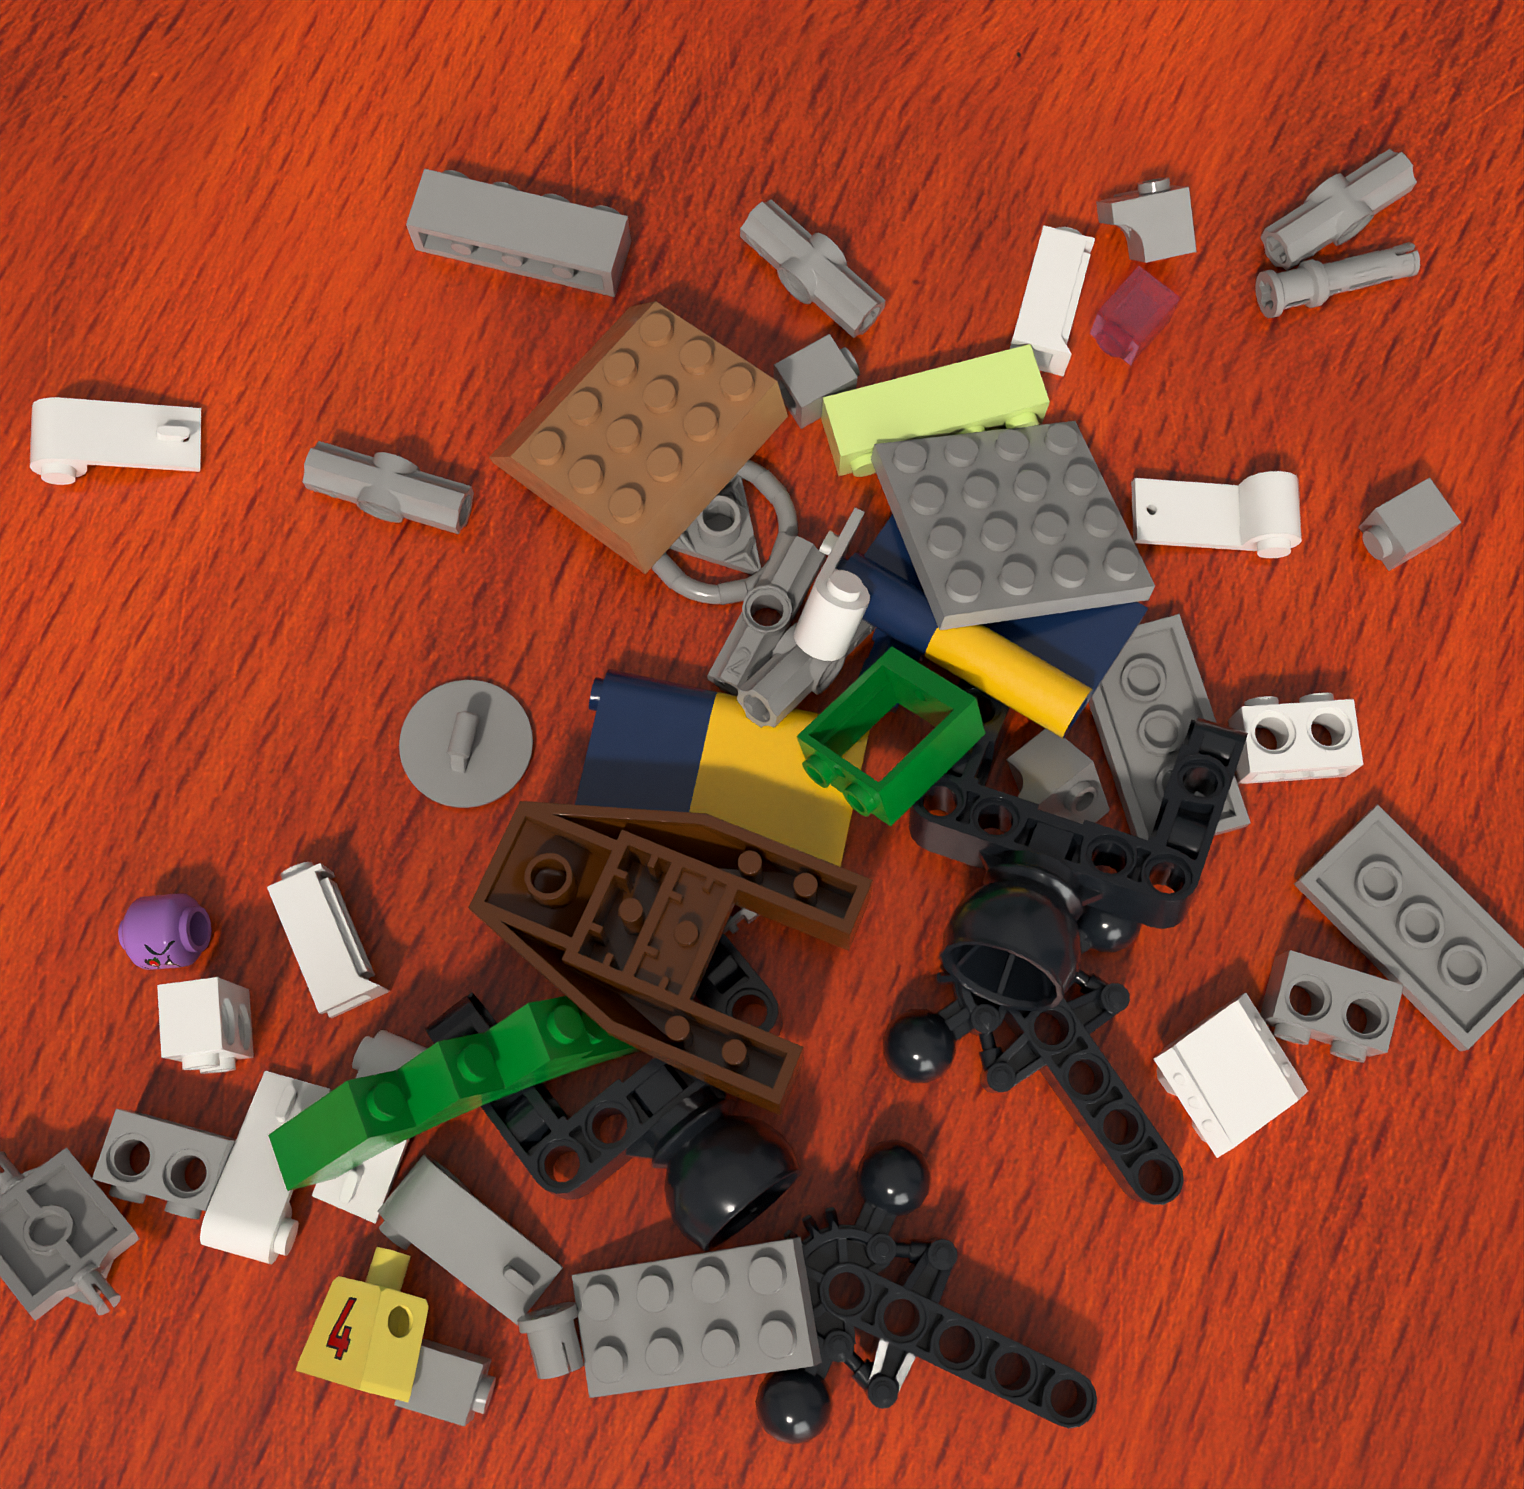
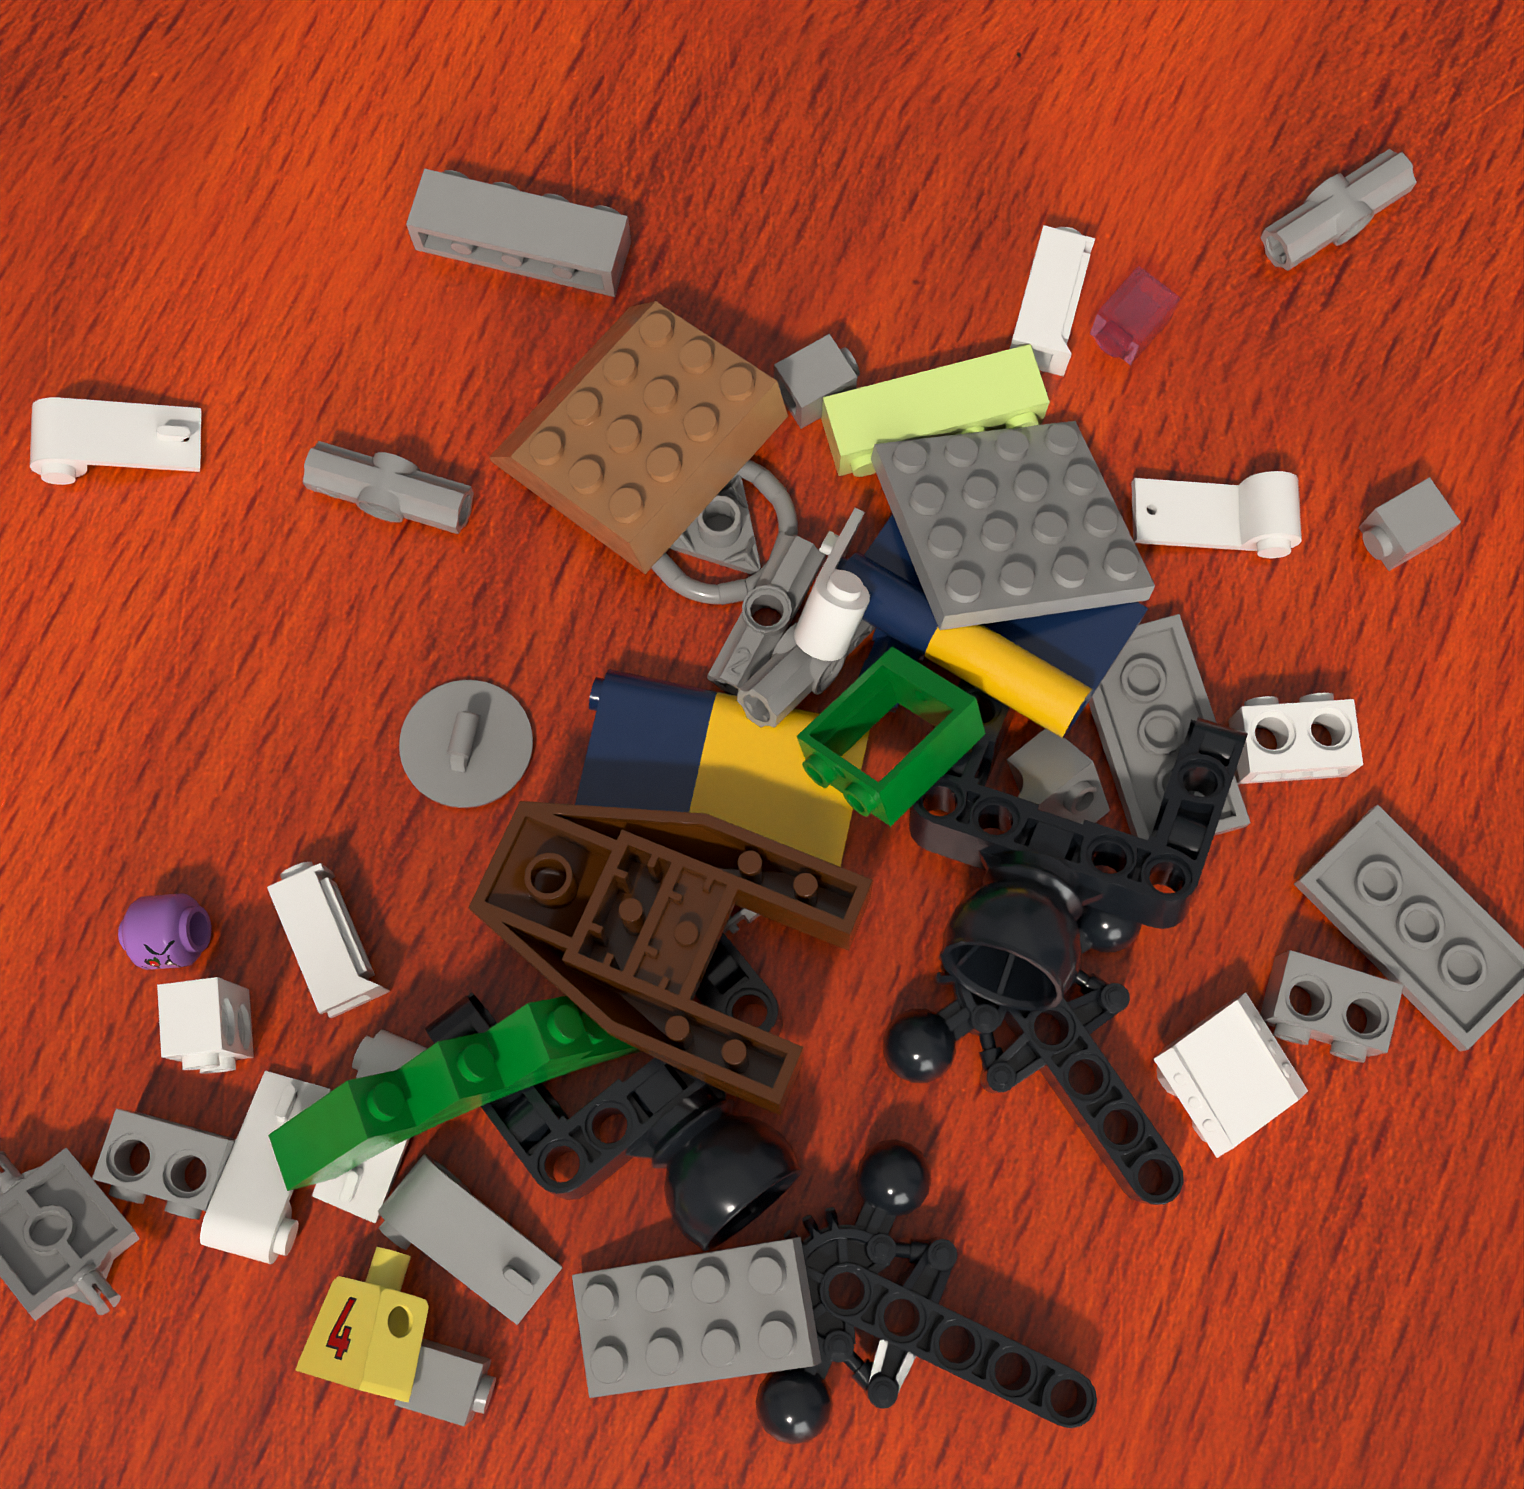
(553, 1339): light grey bush -> none
(812, 268): light grey piece -> none
(1153, 219): light grey brick -> none
(1315, 281): light grey pin -> none

